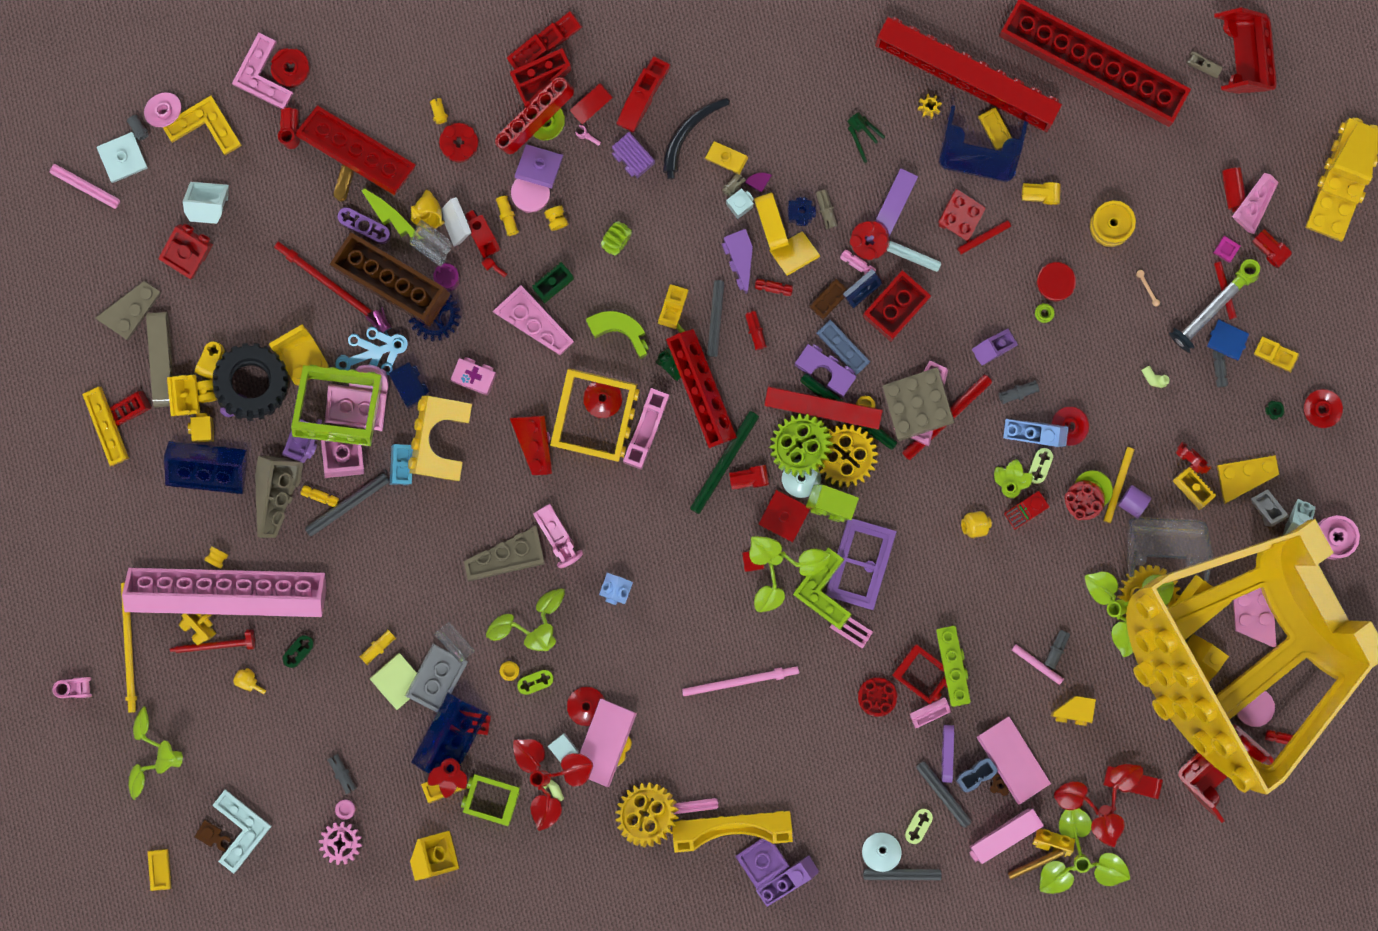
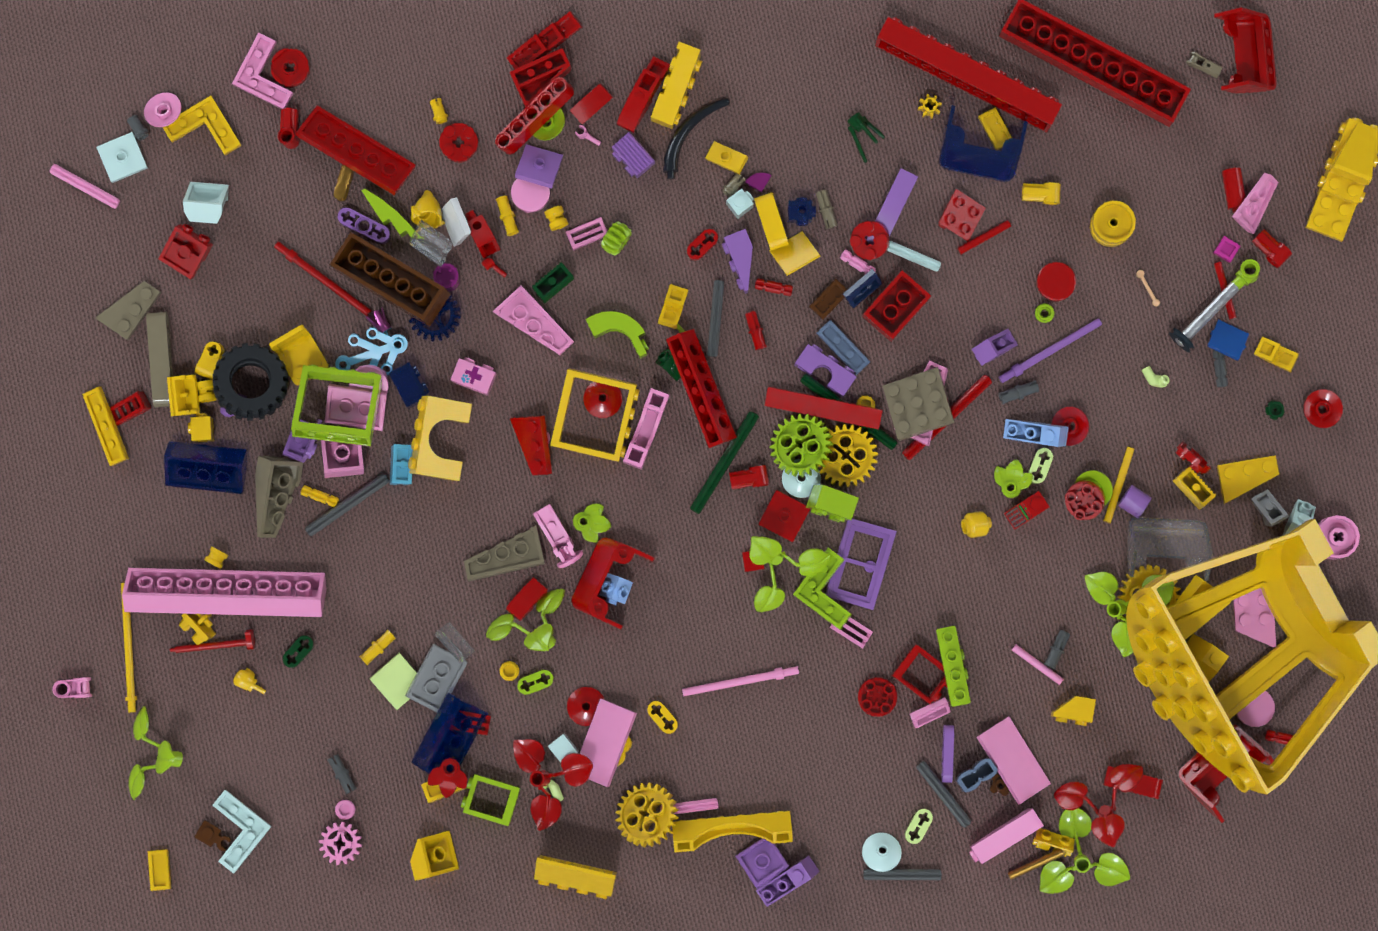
(525, 600): none -> red slope
(574, 875): none -> yellow slope
(588, 233): none -> bright pink tile
(594, 522): none -> lime plate
(594, 575): none -> red windscreen
(658, 720): none -> yellow beam
(676, 86): none -> yellow wedge
(699, 241): none -> red beam
(1018, 369): none -> medium lavender bar

